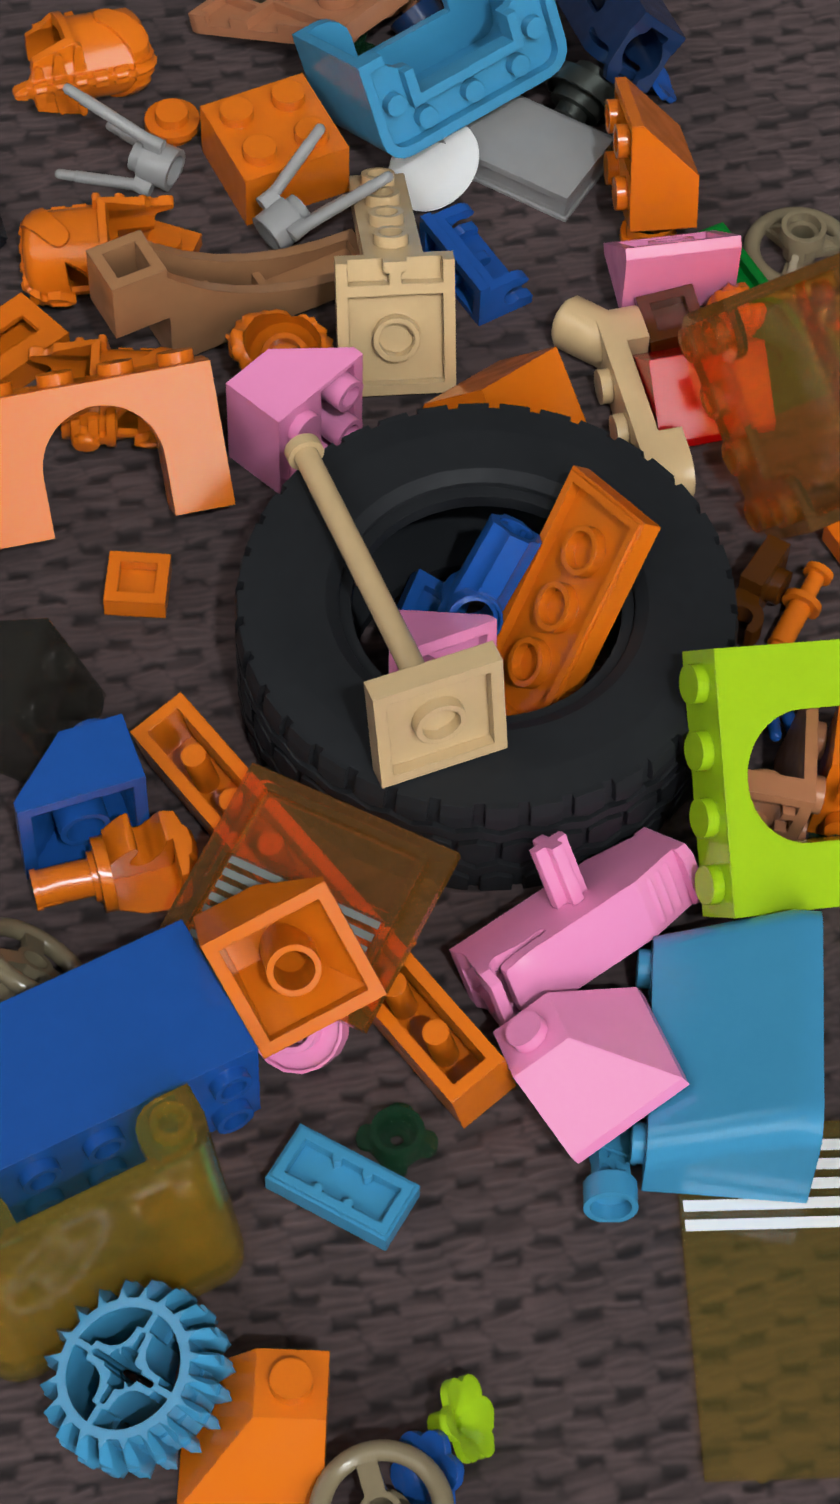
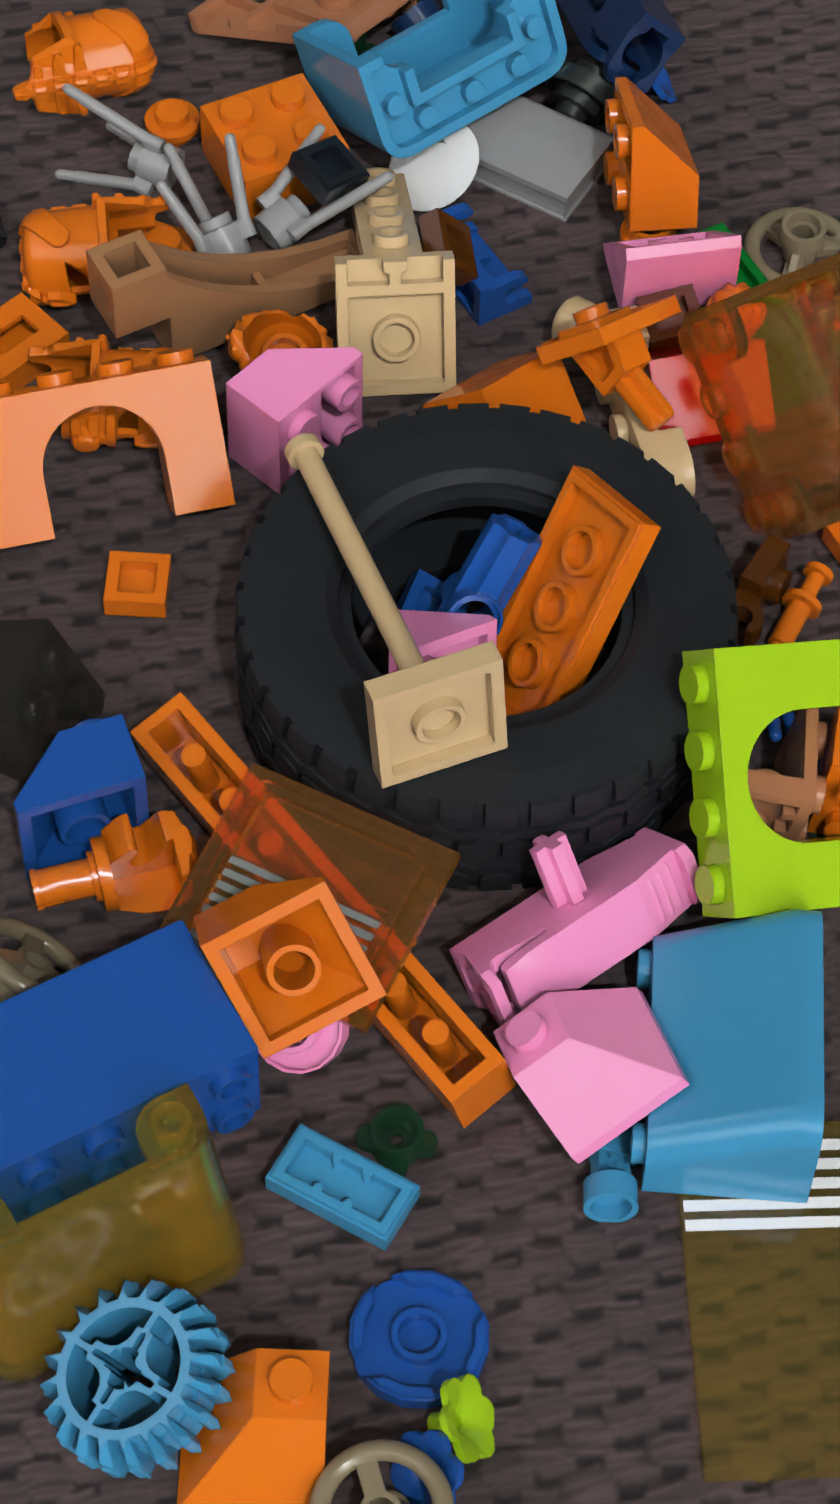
(215, 233): none -> light grey plant
(328, 169): none -> black tile
(415, 1362): none -> blue tile
(447, 233): none -> reddish brown plate
(614, 354): none -> orange piece

